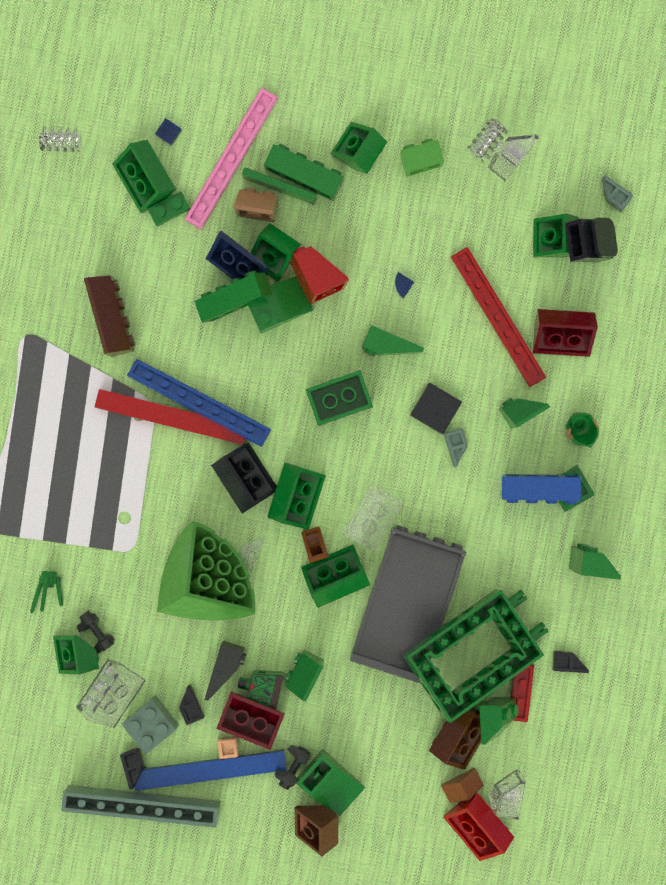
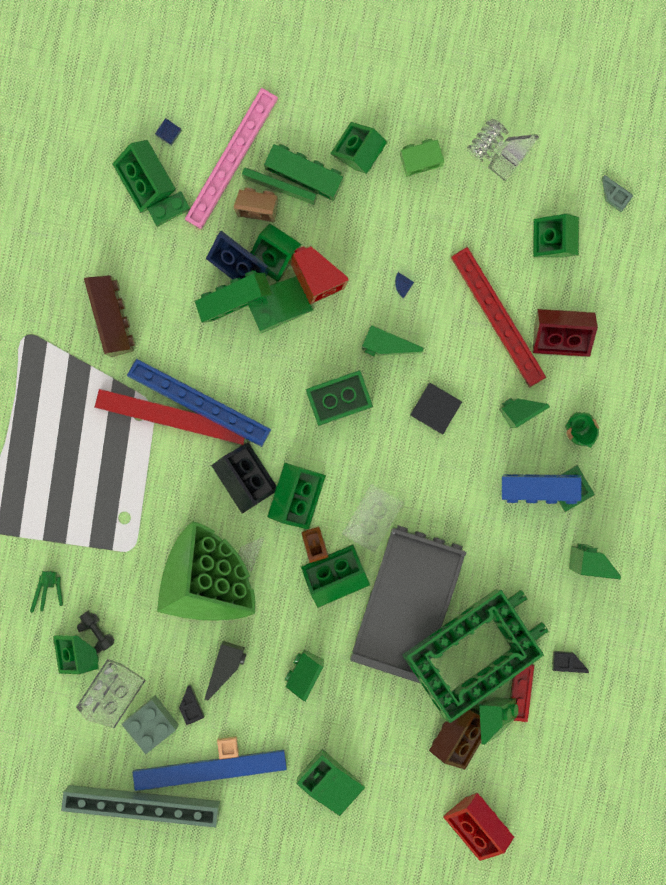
(60, 139): clear piece -> none
(132, 765): black tile -> none
(250, 720): dark red slope -> none
(263, 686): torso -> none
(288, 778): pearl dark grey piece -> none
(317, 827): copper slope -> none
(456, 445): sand green tile -> none
(463, 786): dark orange slope -> none
(508, 795): clear slope -> none
(591, 240): black brick -> none

